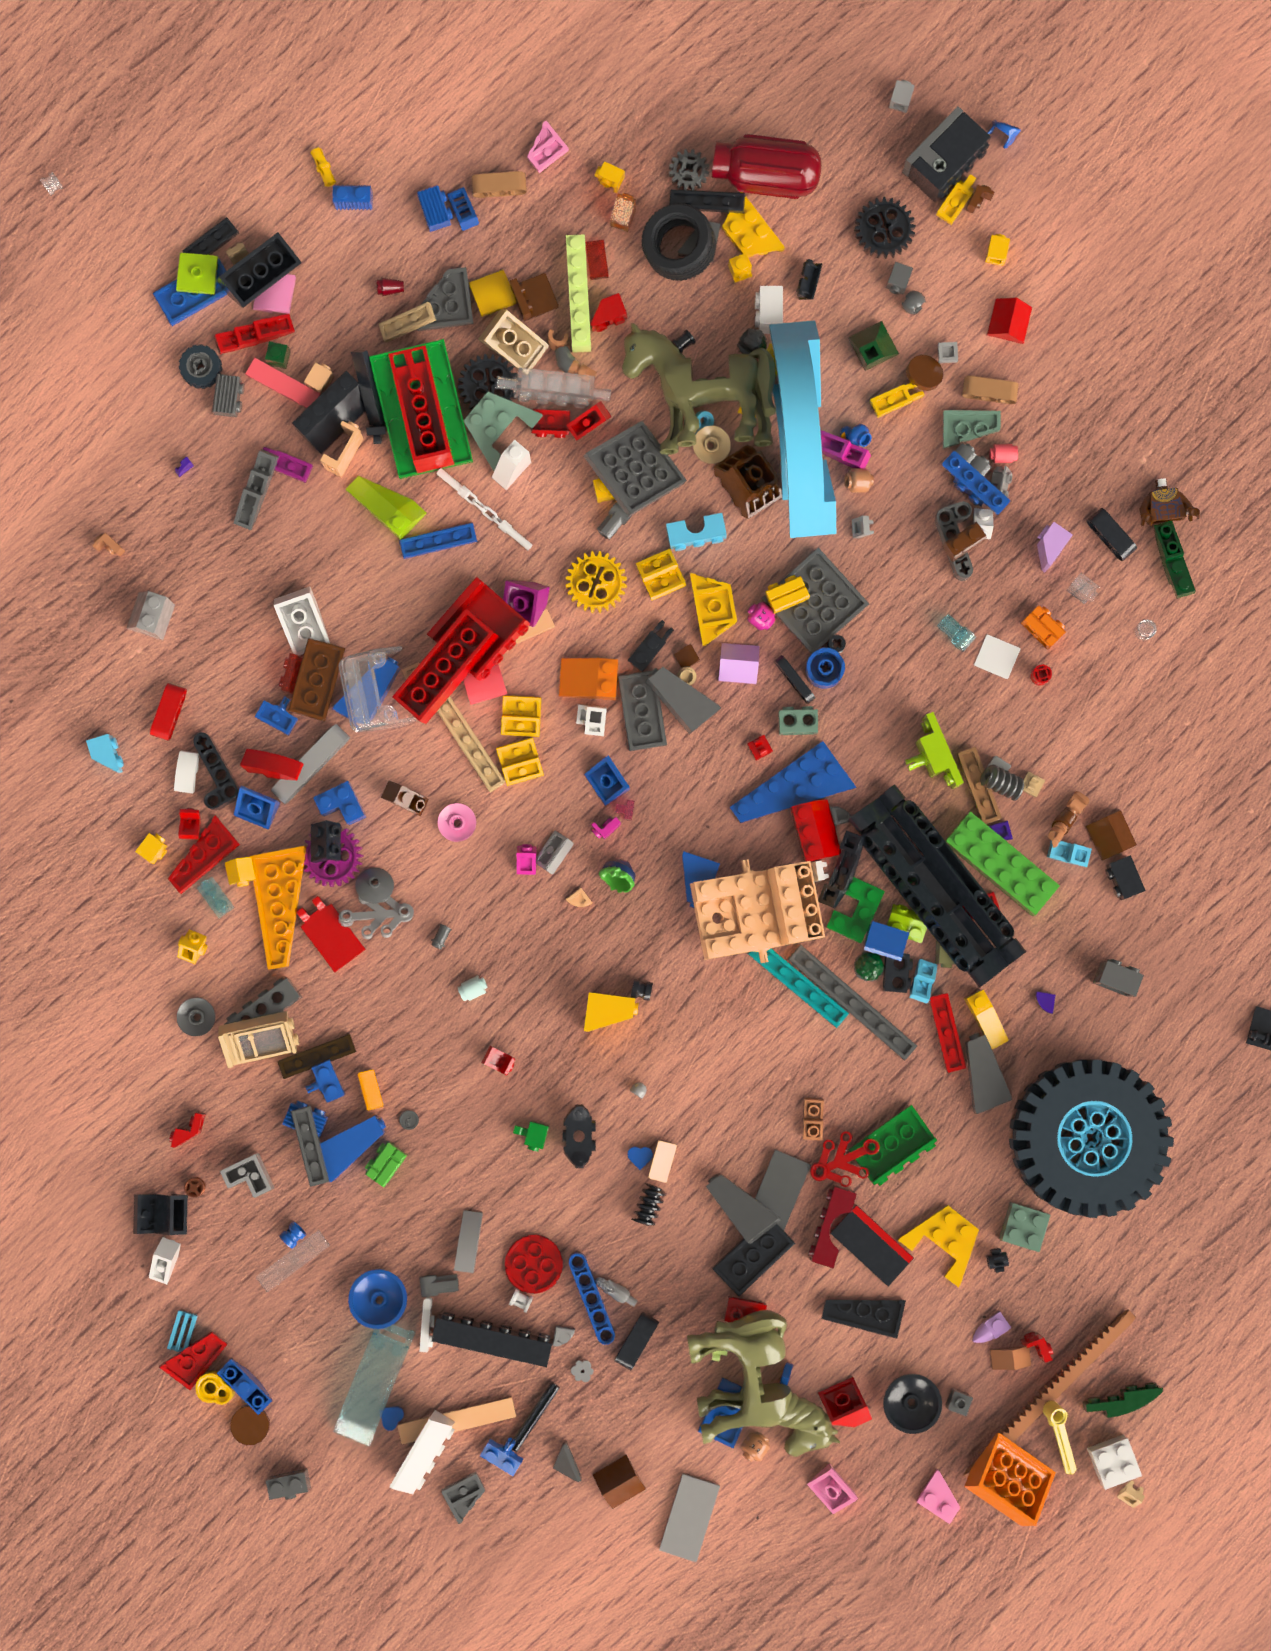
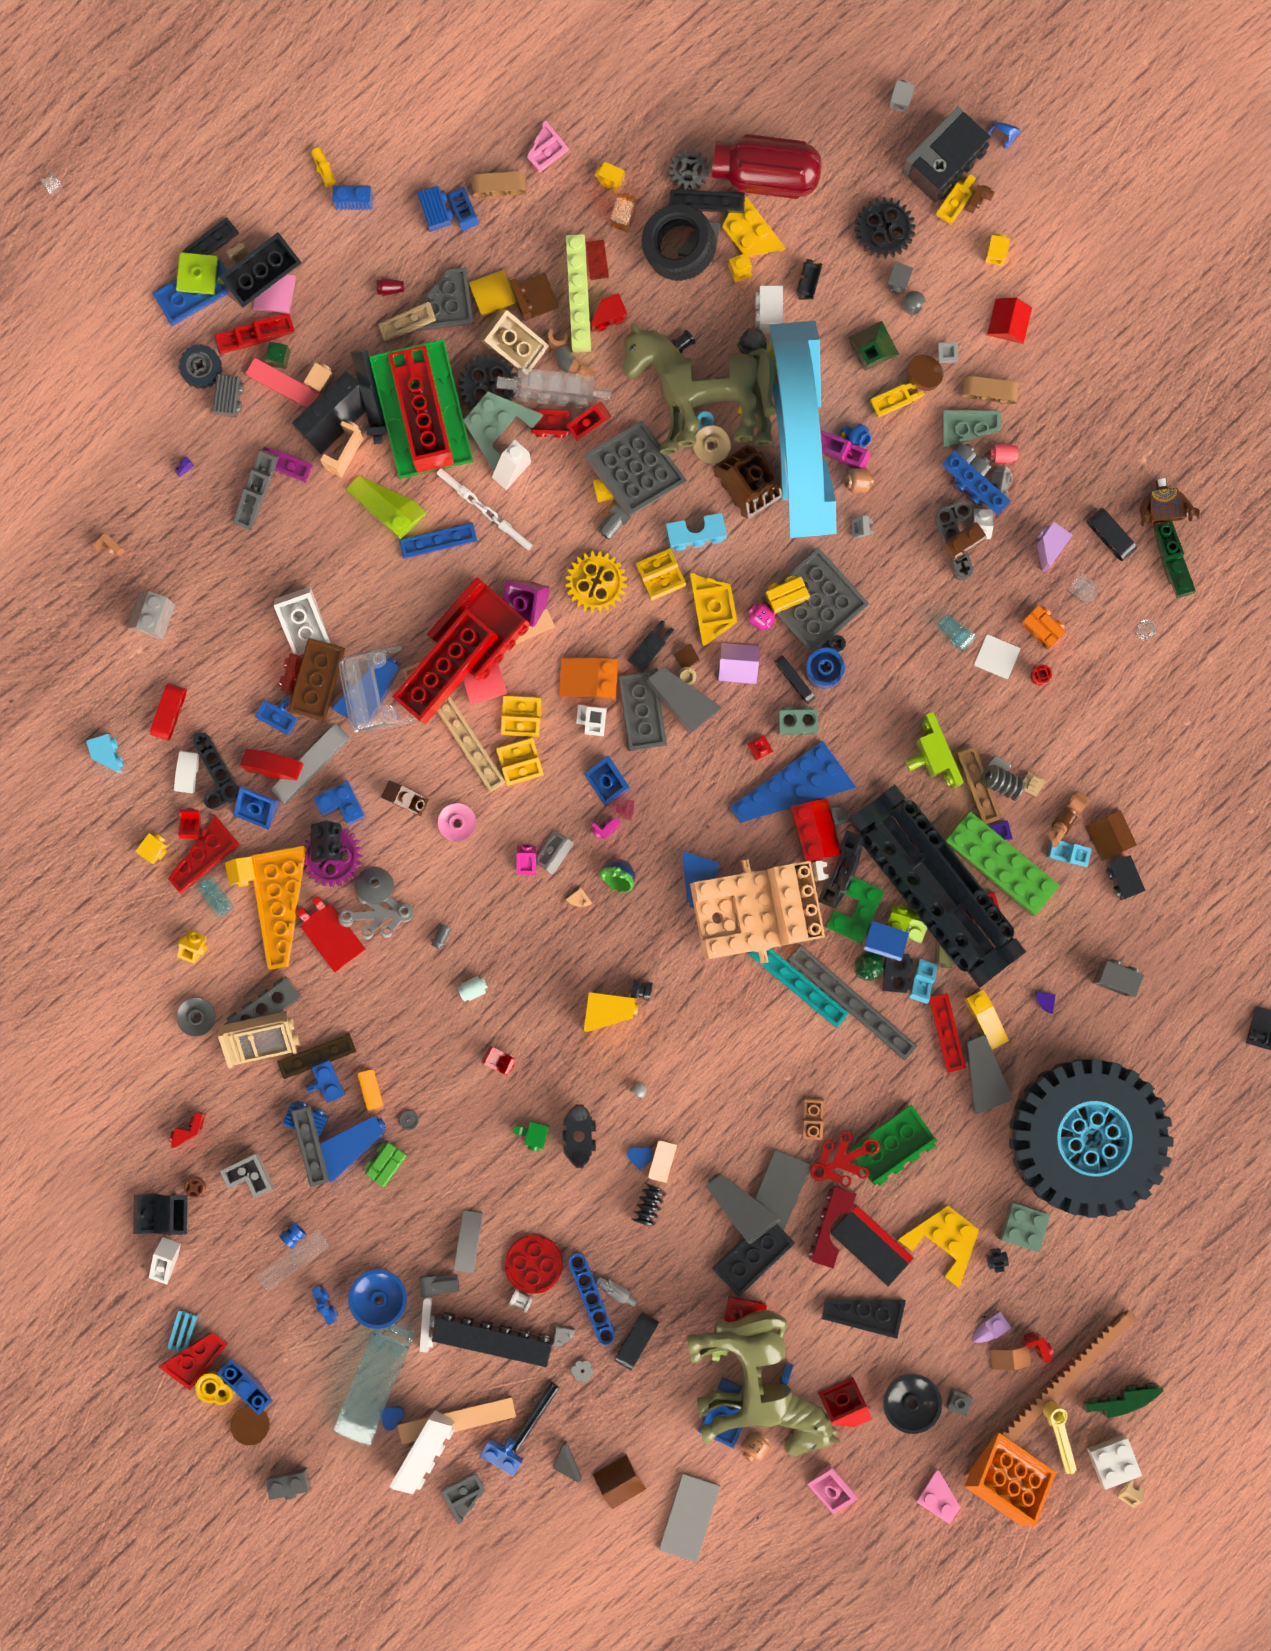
(328, 1312): none -> blue plate

